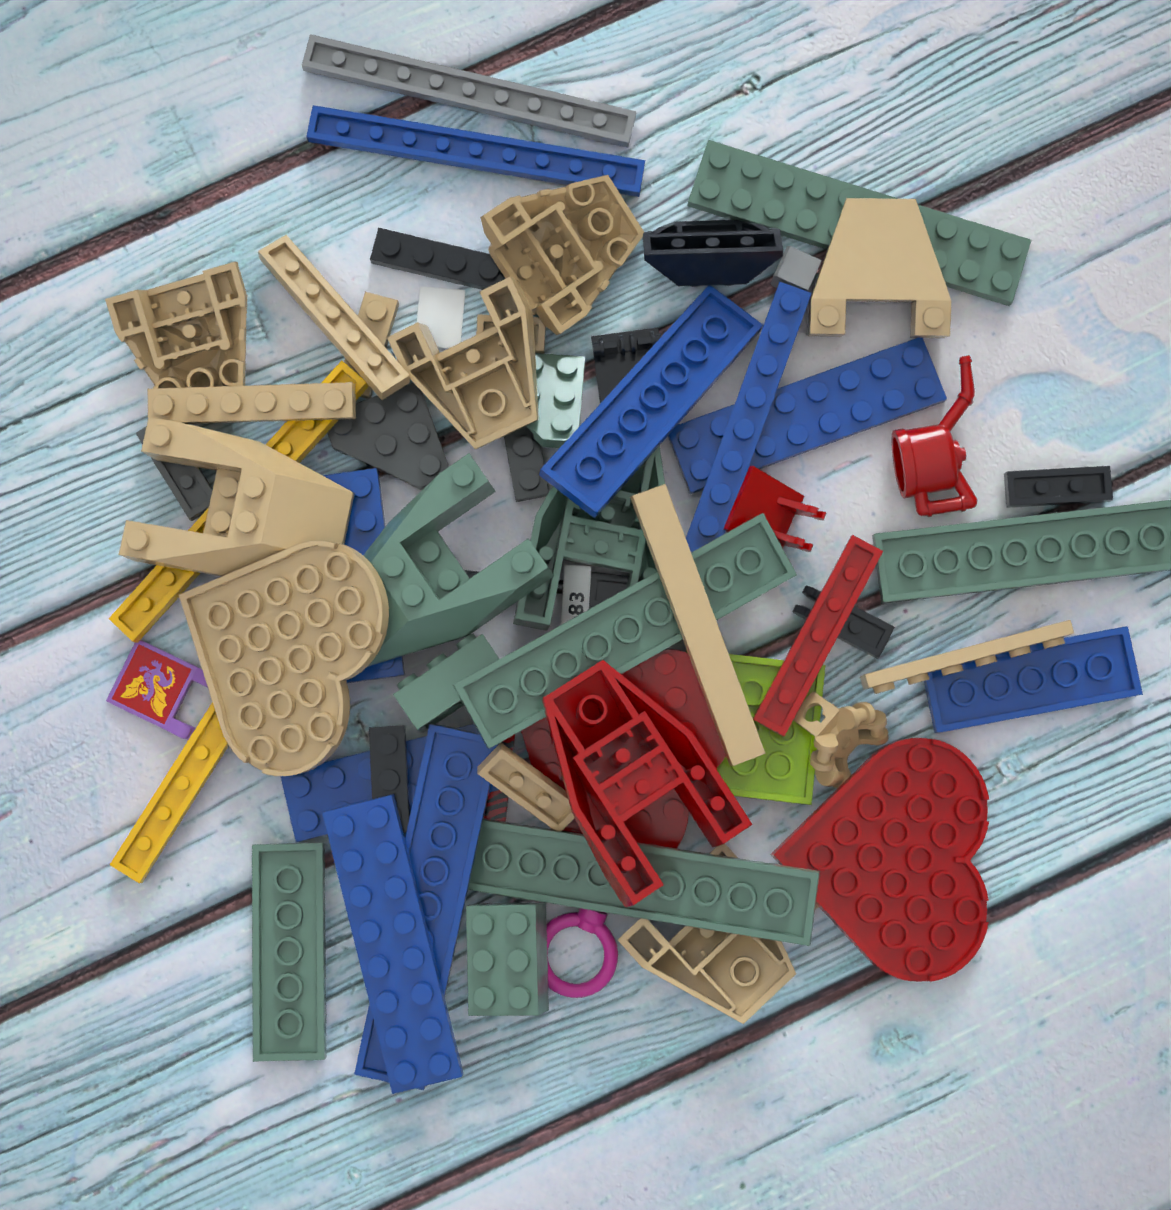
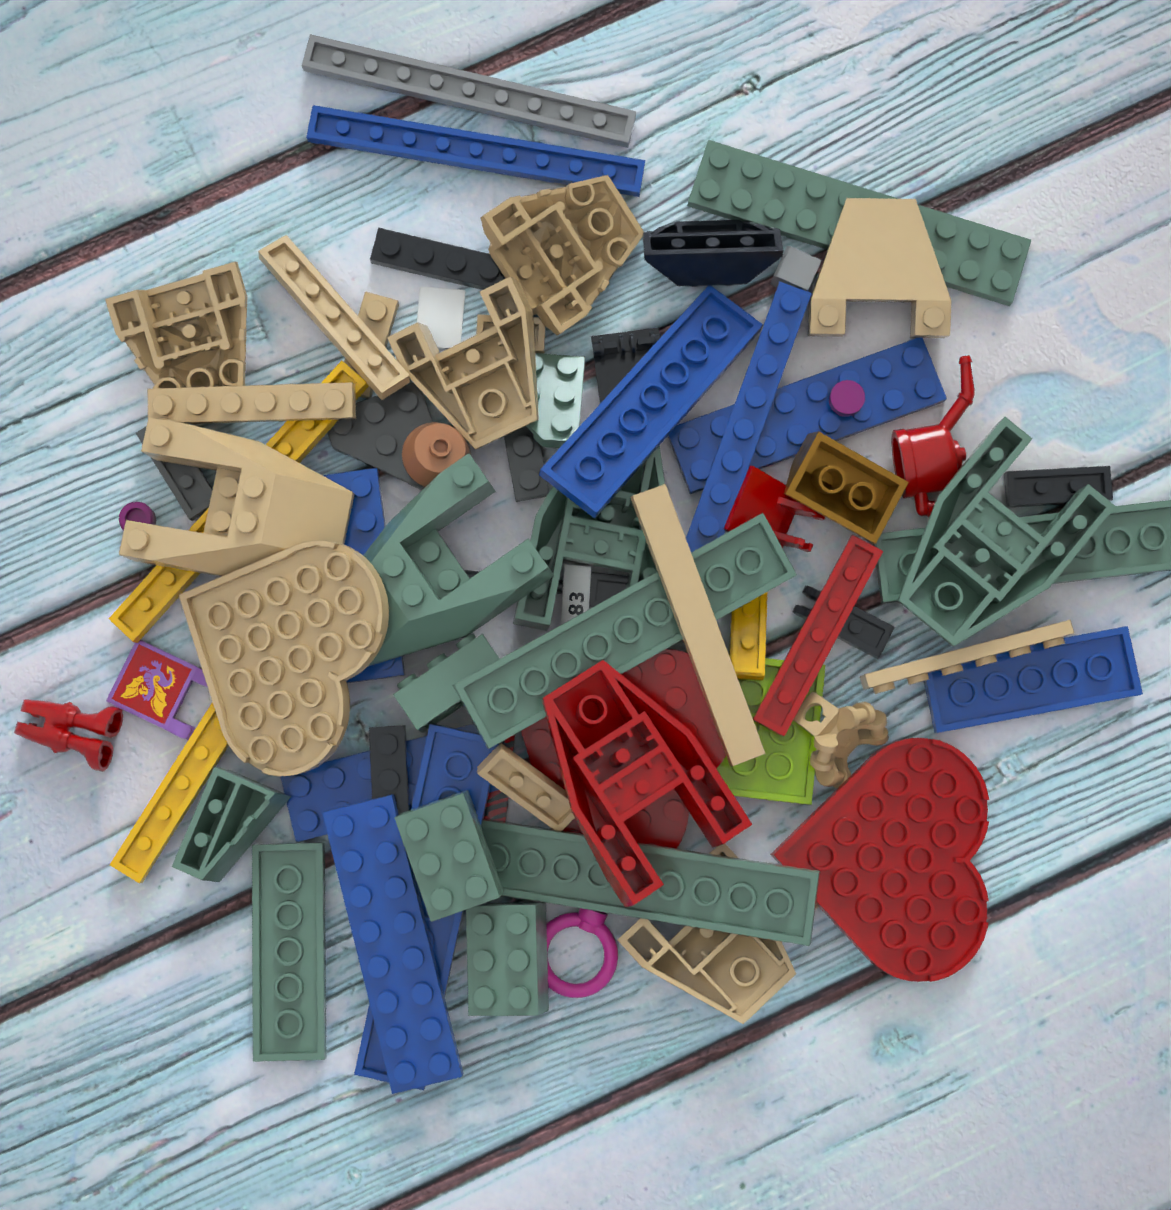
(57, 732): none -> red piece
(136, 512): none -> magenta tile
(226, 824): none -> sand green wedge
(432, 450): none -> nougat cone
(449, 855): none -> sand green brick
(749, 639): none -> yellow tile
(844, 486): none -> pearl gold slope
(846, 398): none -> magenta tile
(980, 555): none -> sand green wedge

